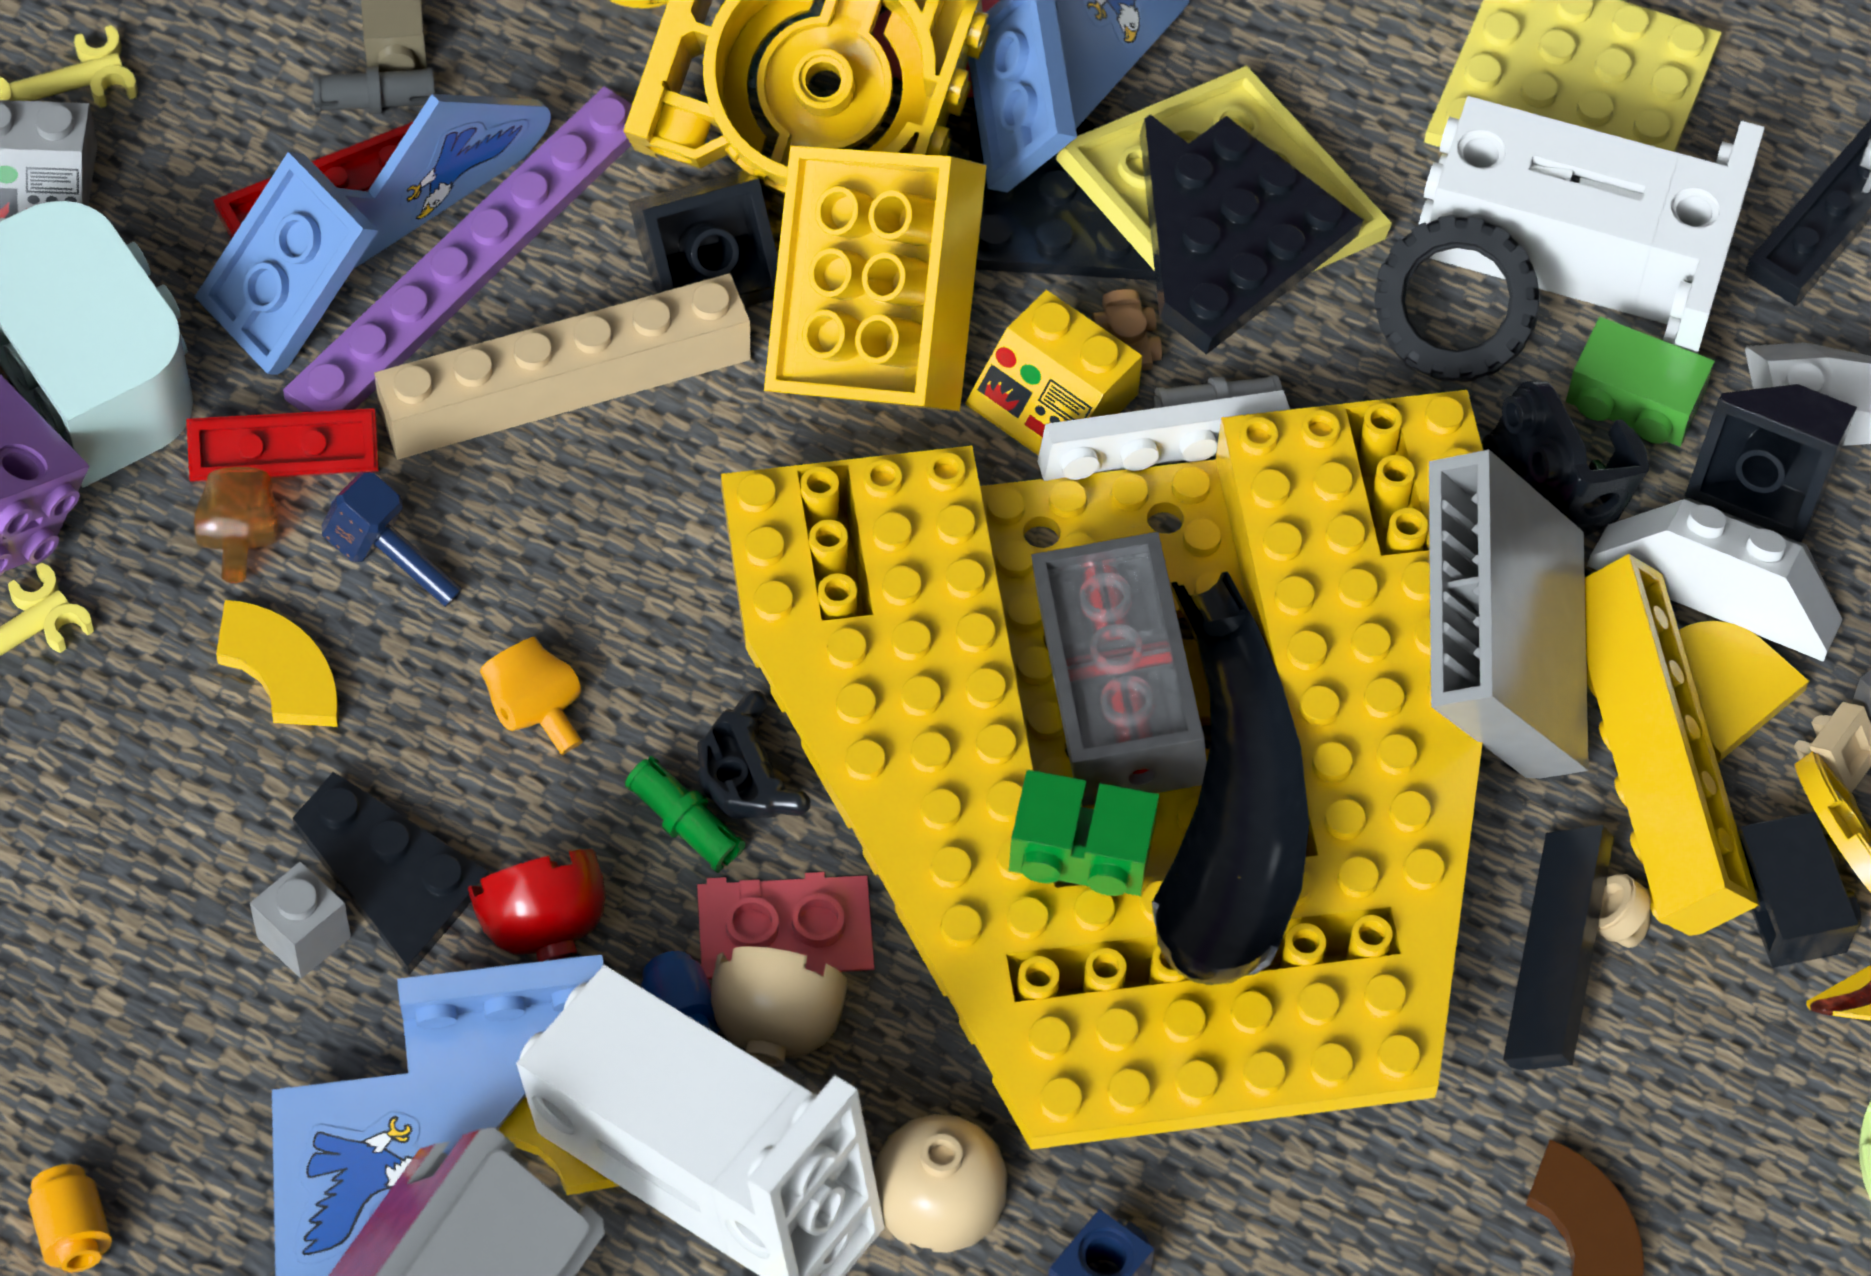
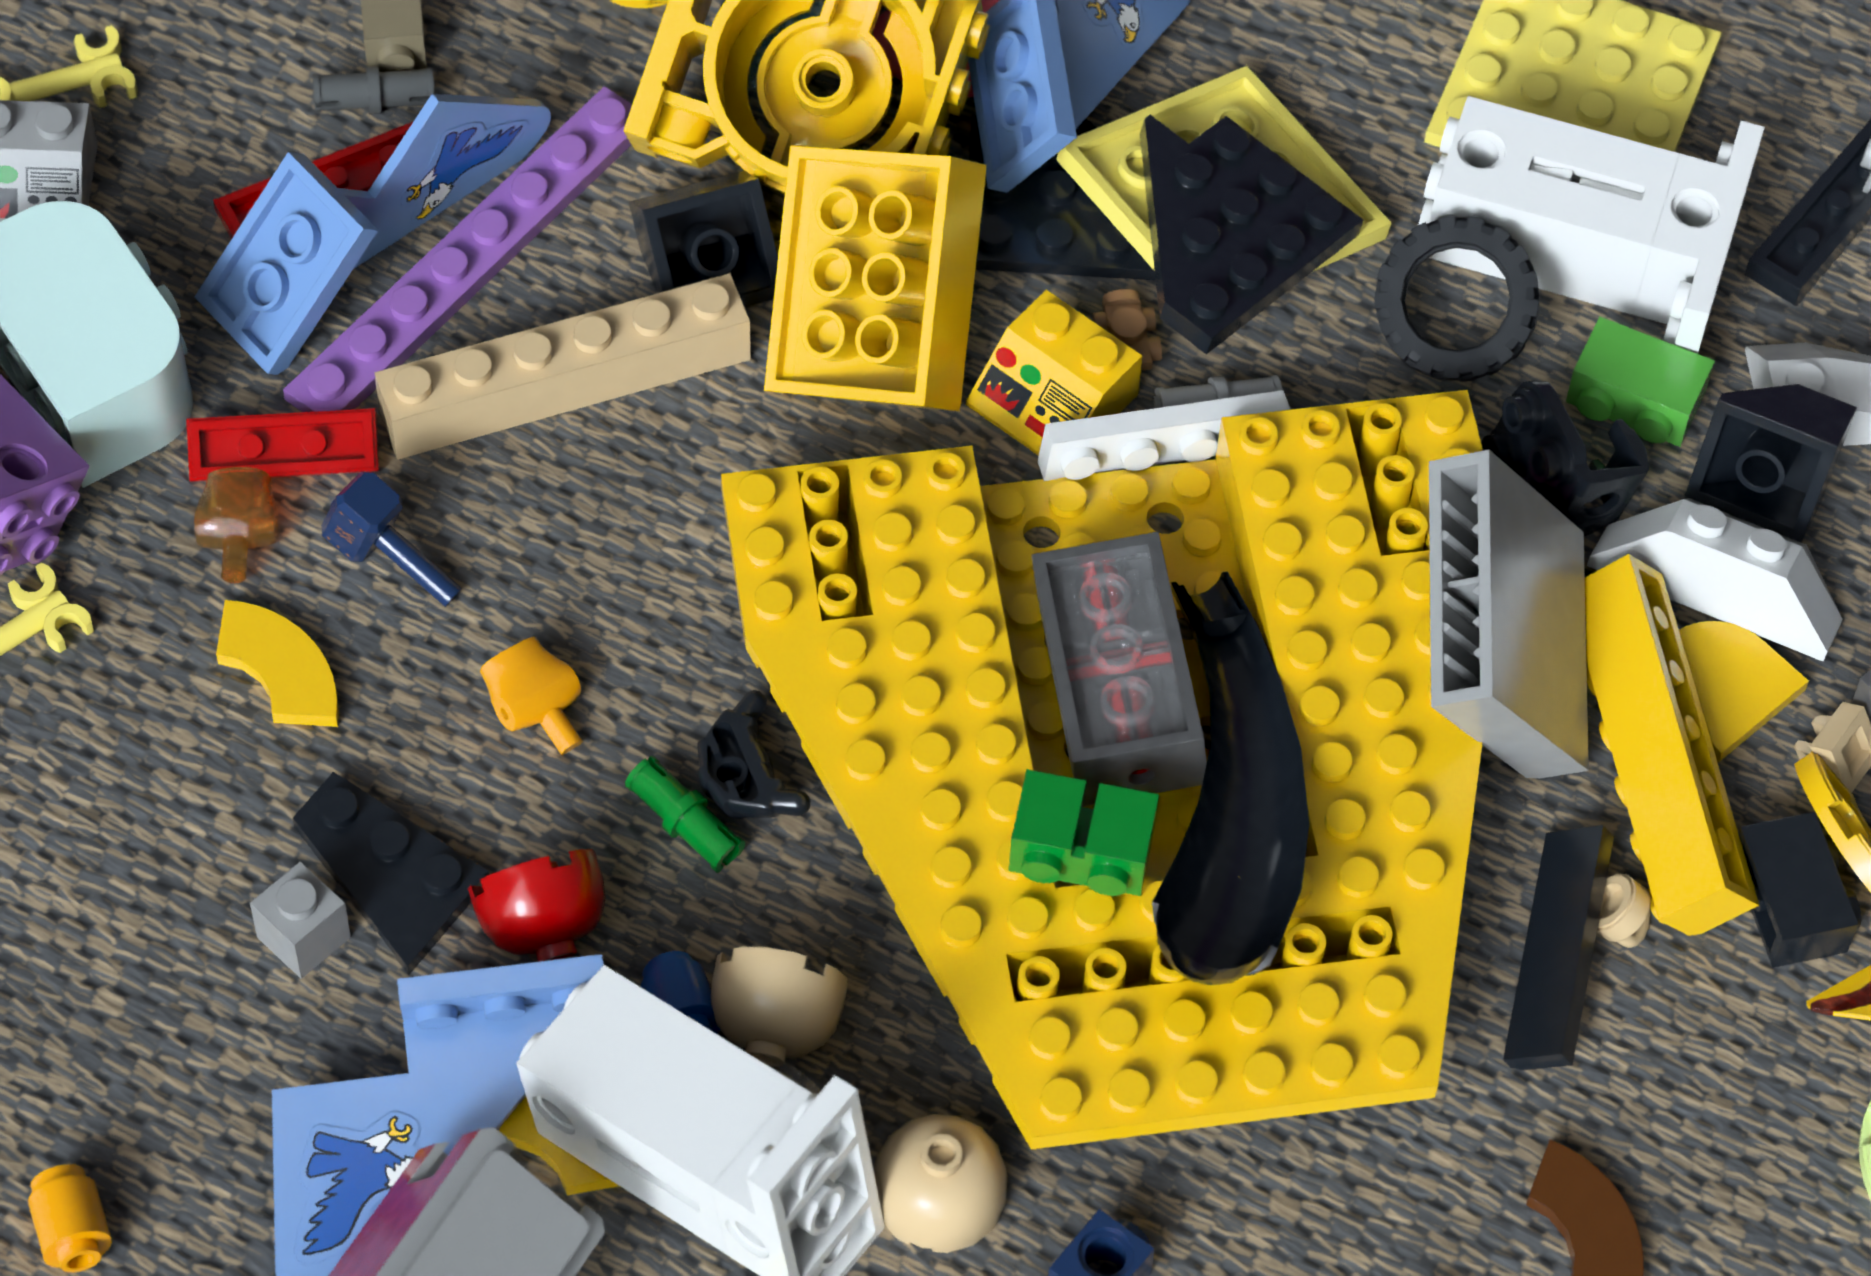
(807, 916): coral piece -> none

